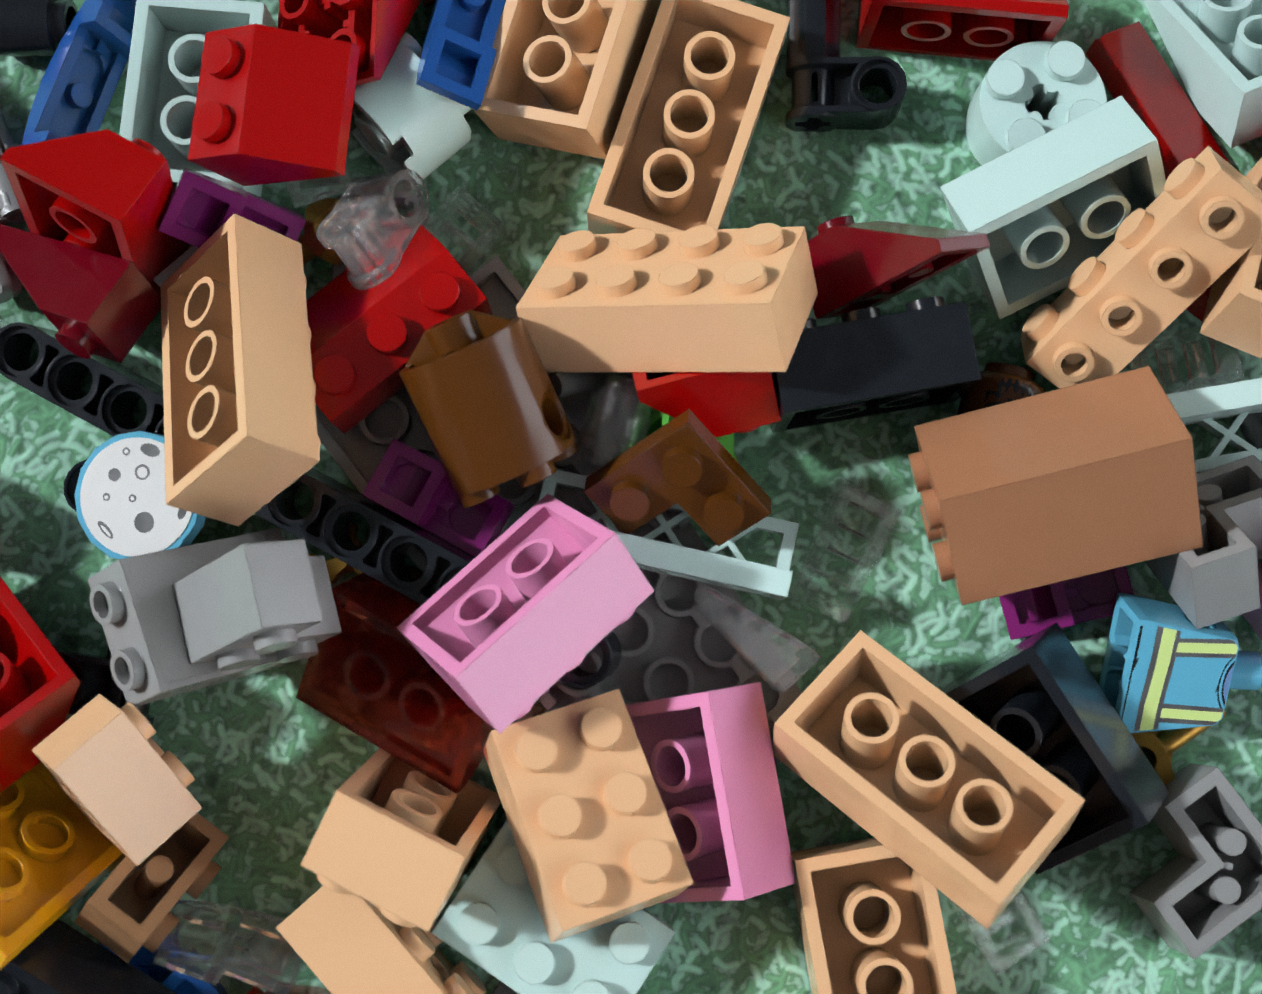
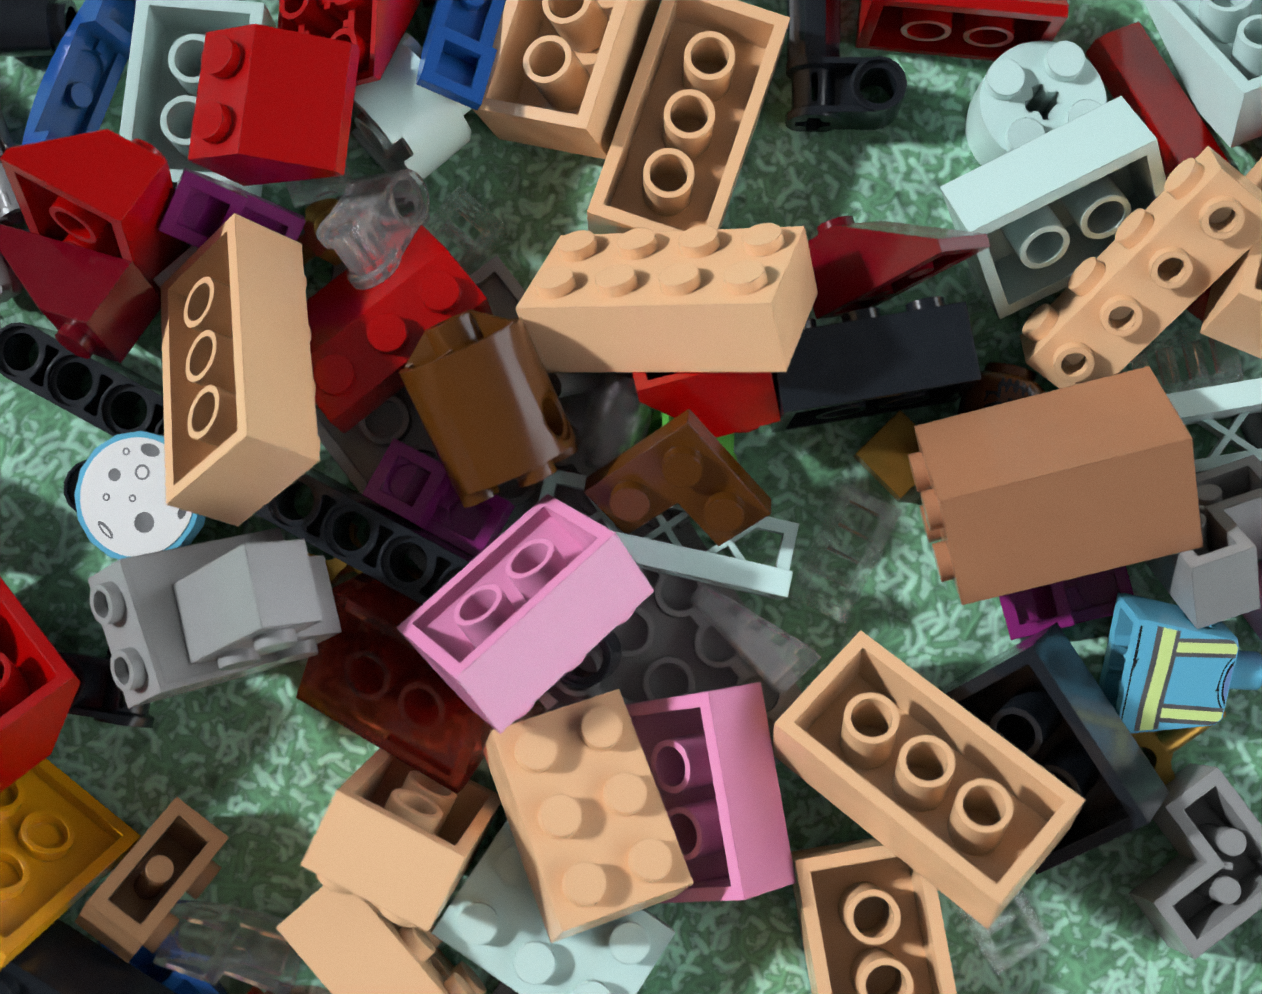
(120, 776): light nougat brick -> none
(887, 455): none -> pearl gold tile

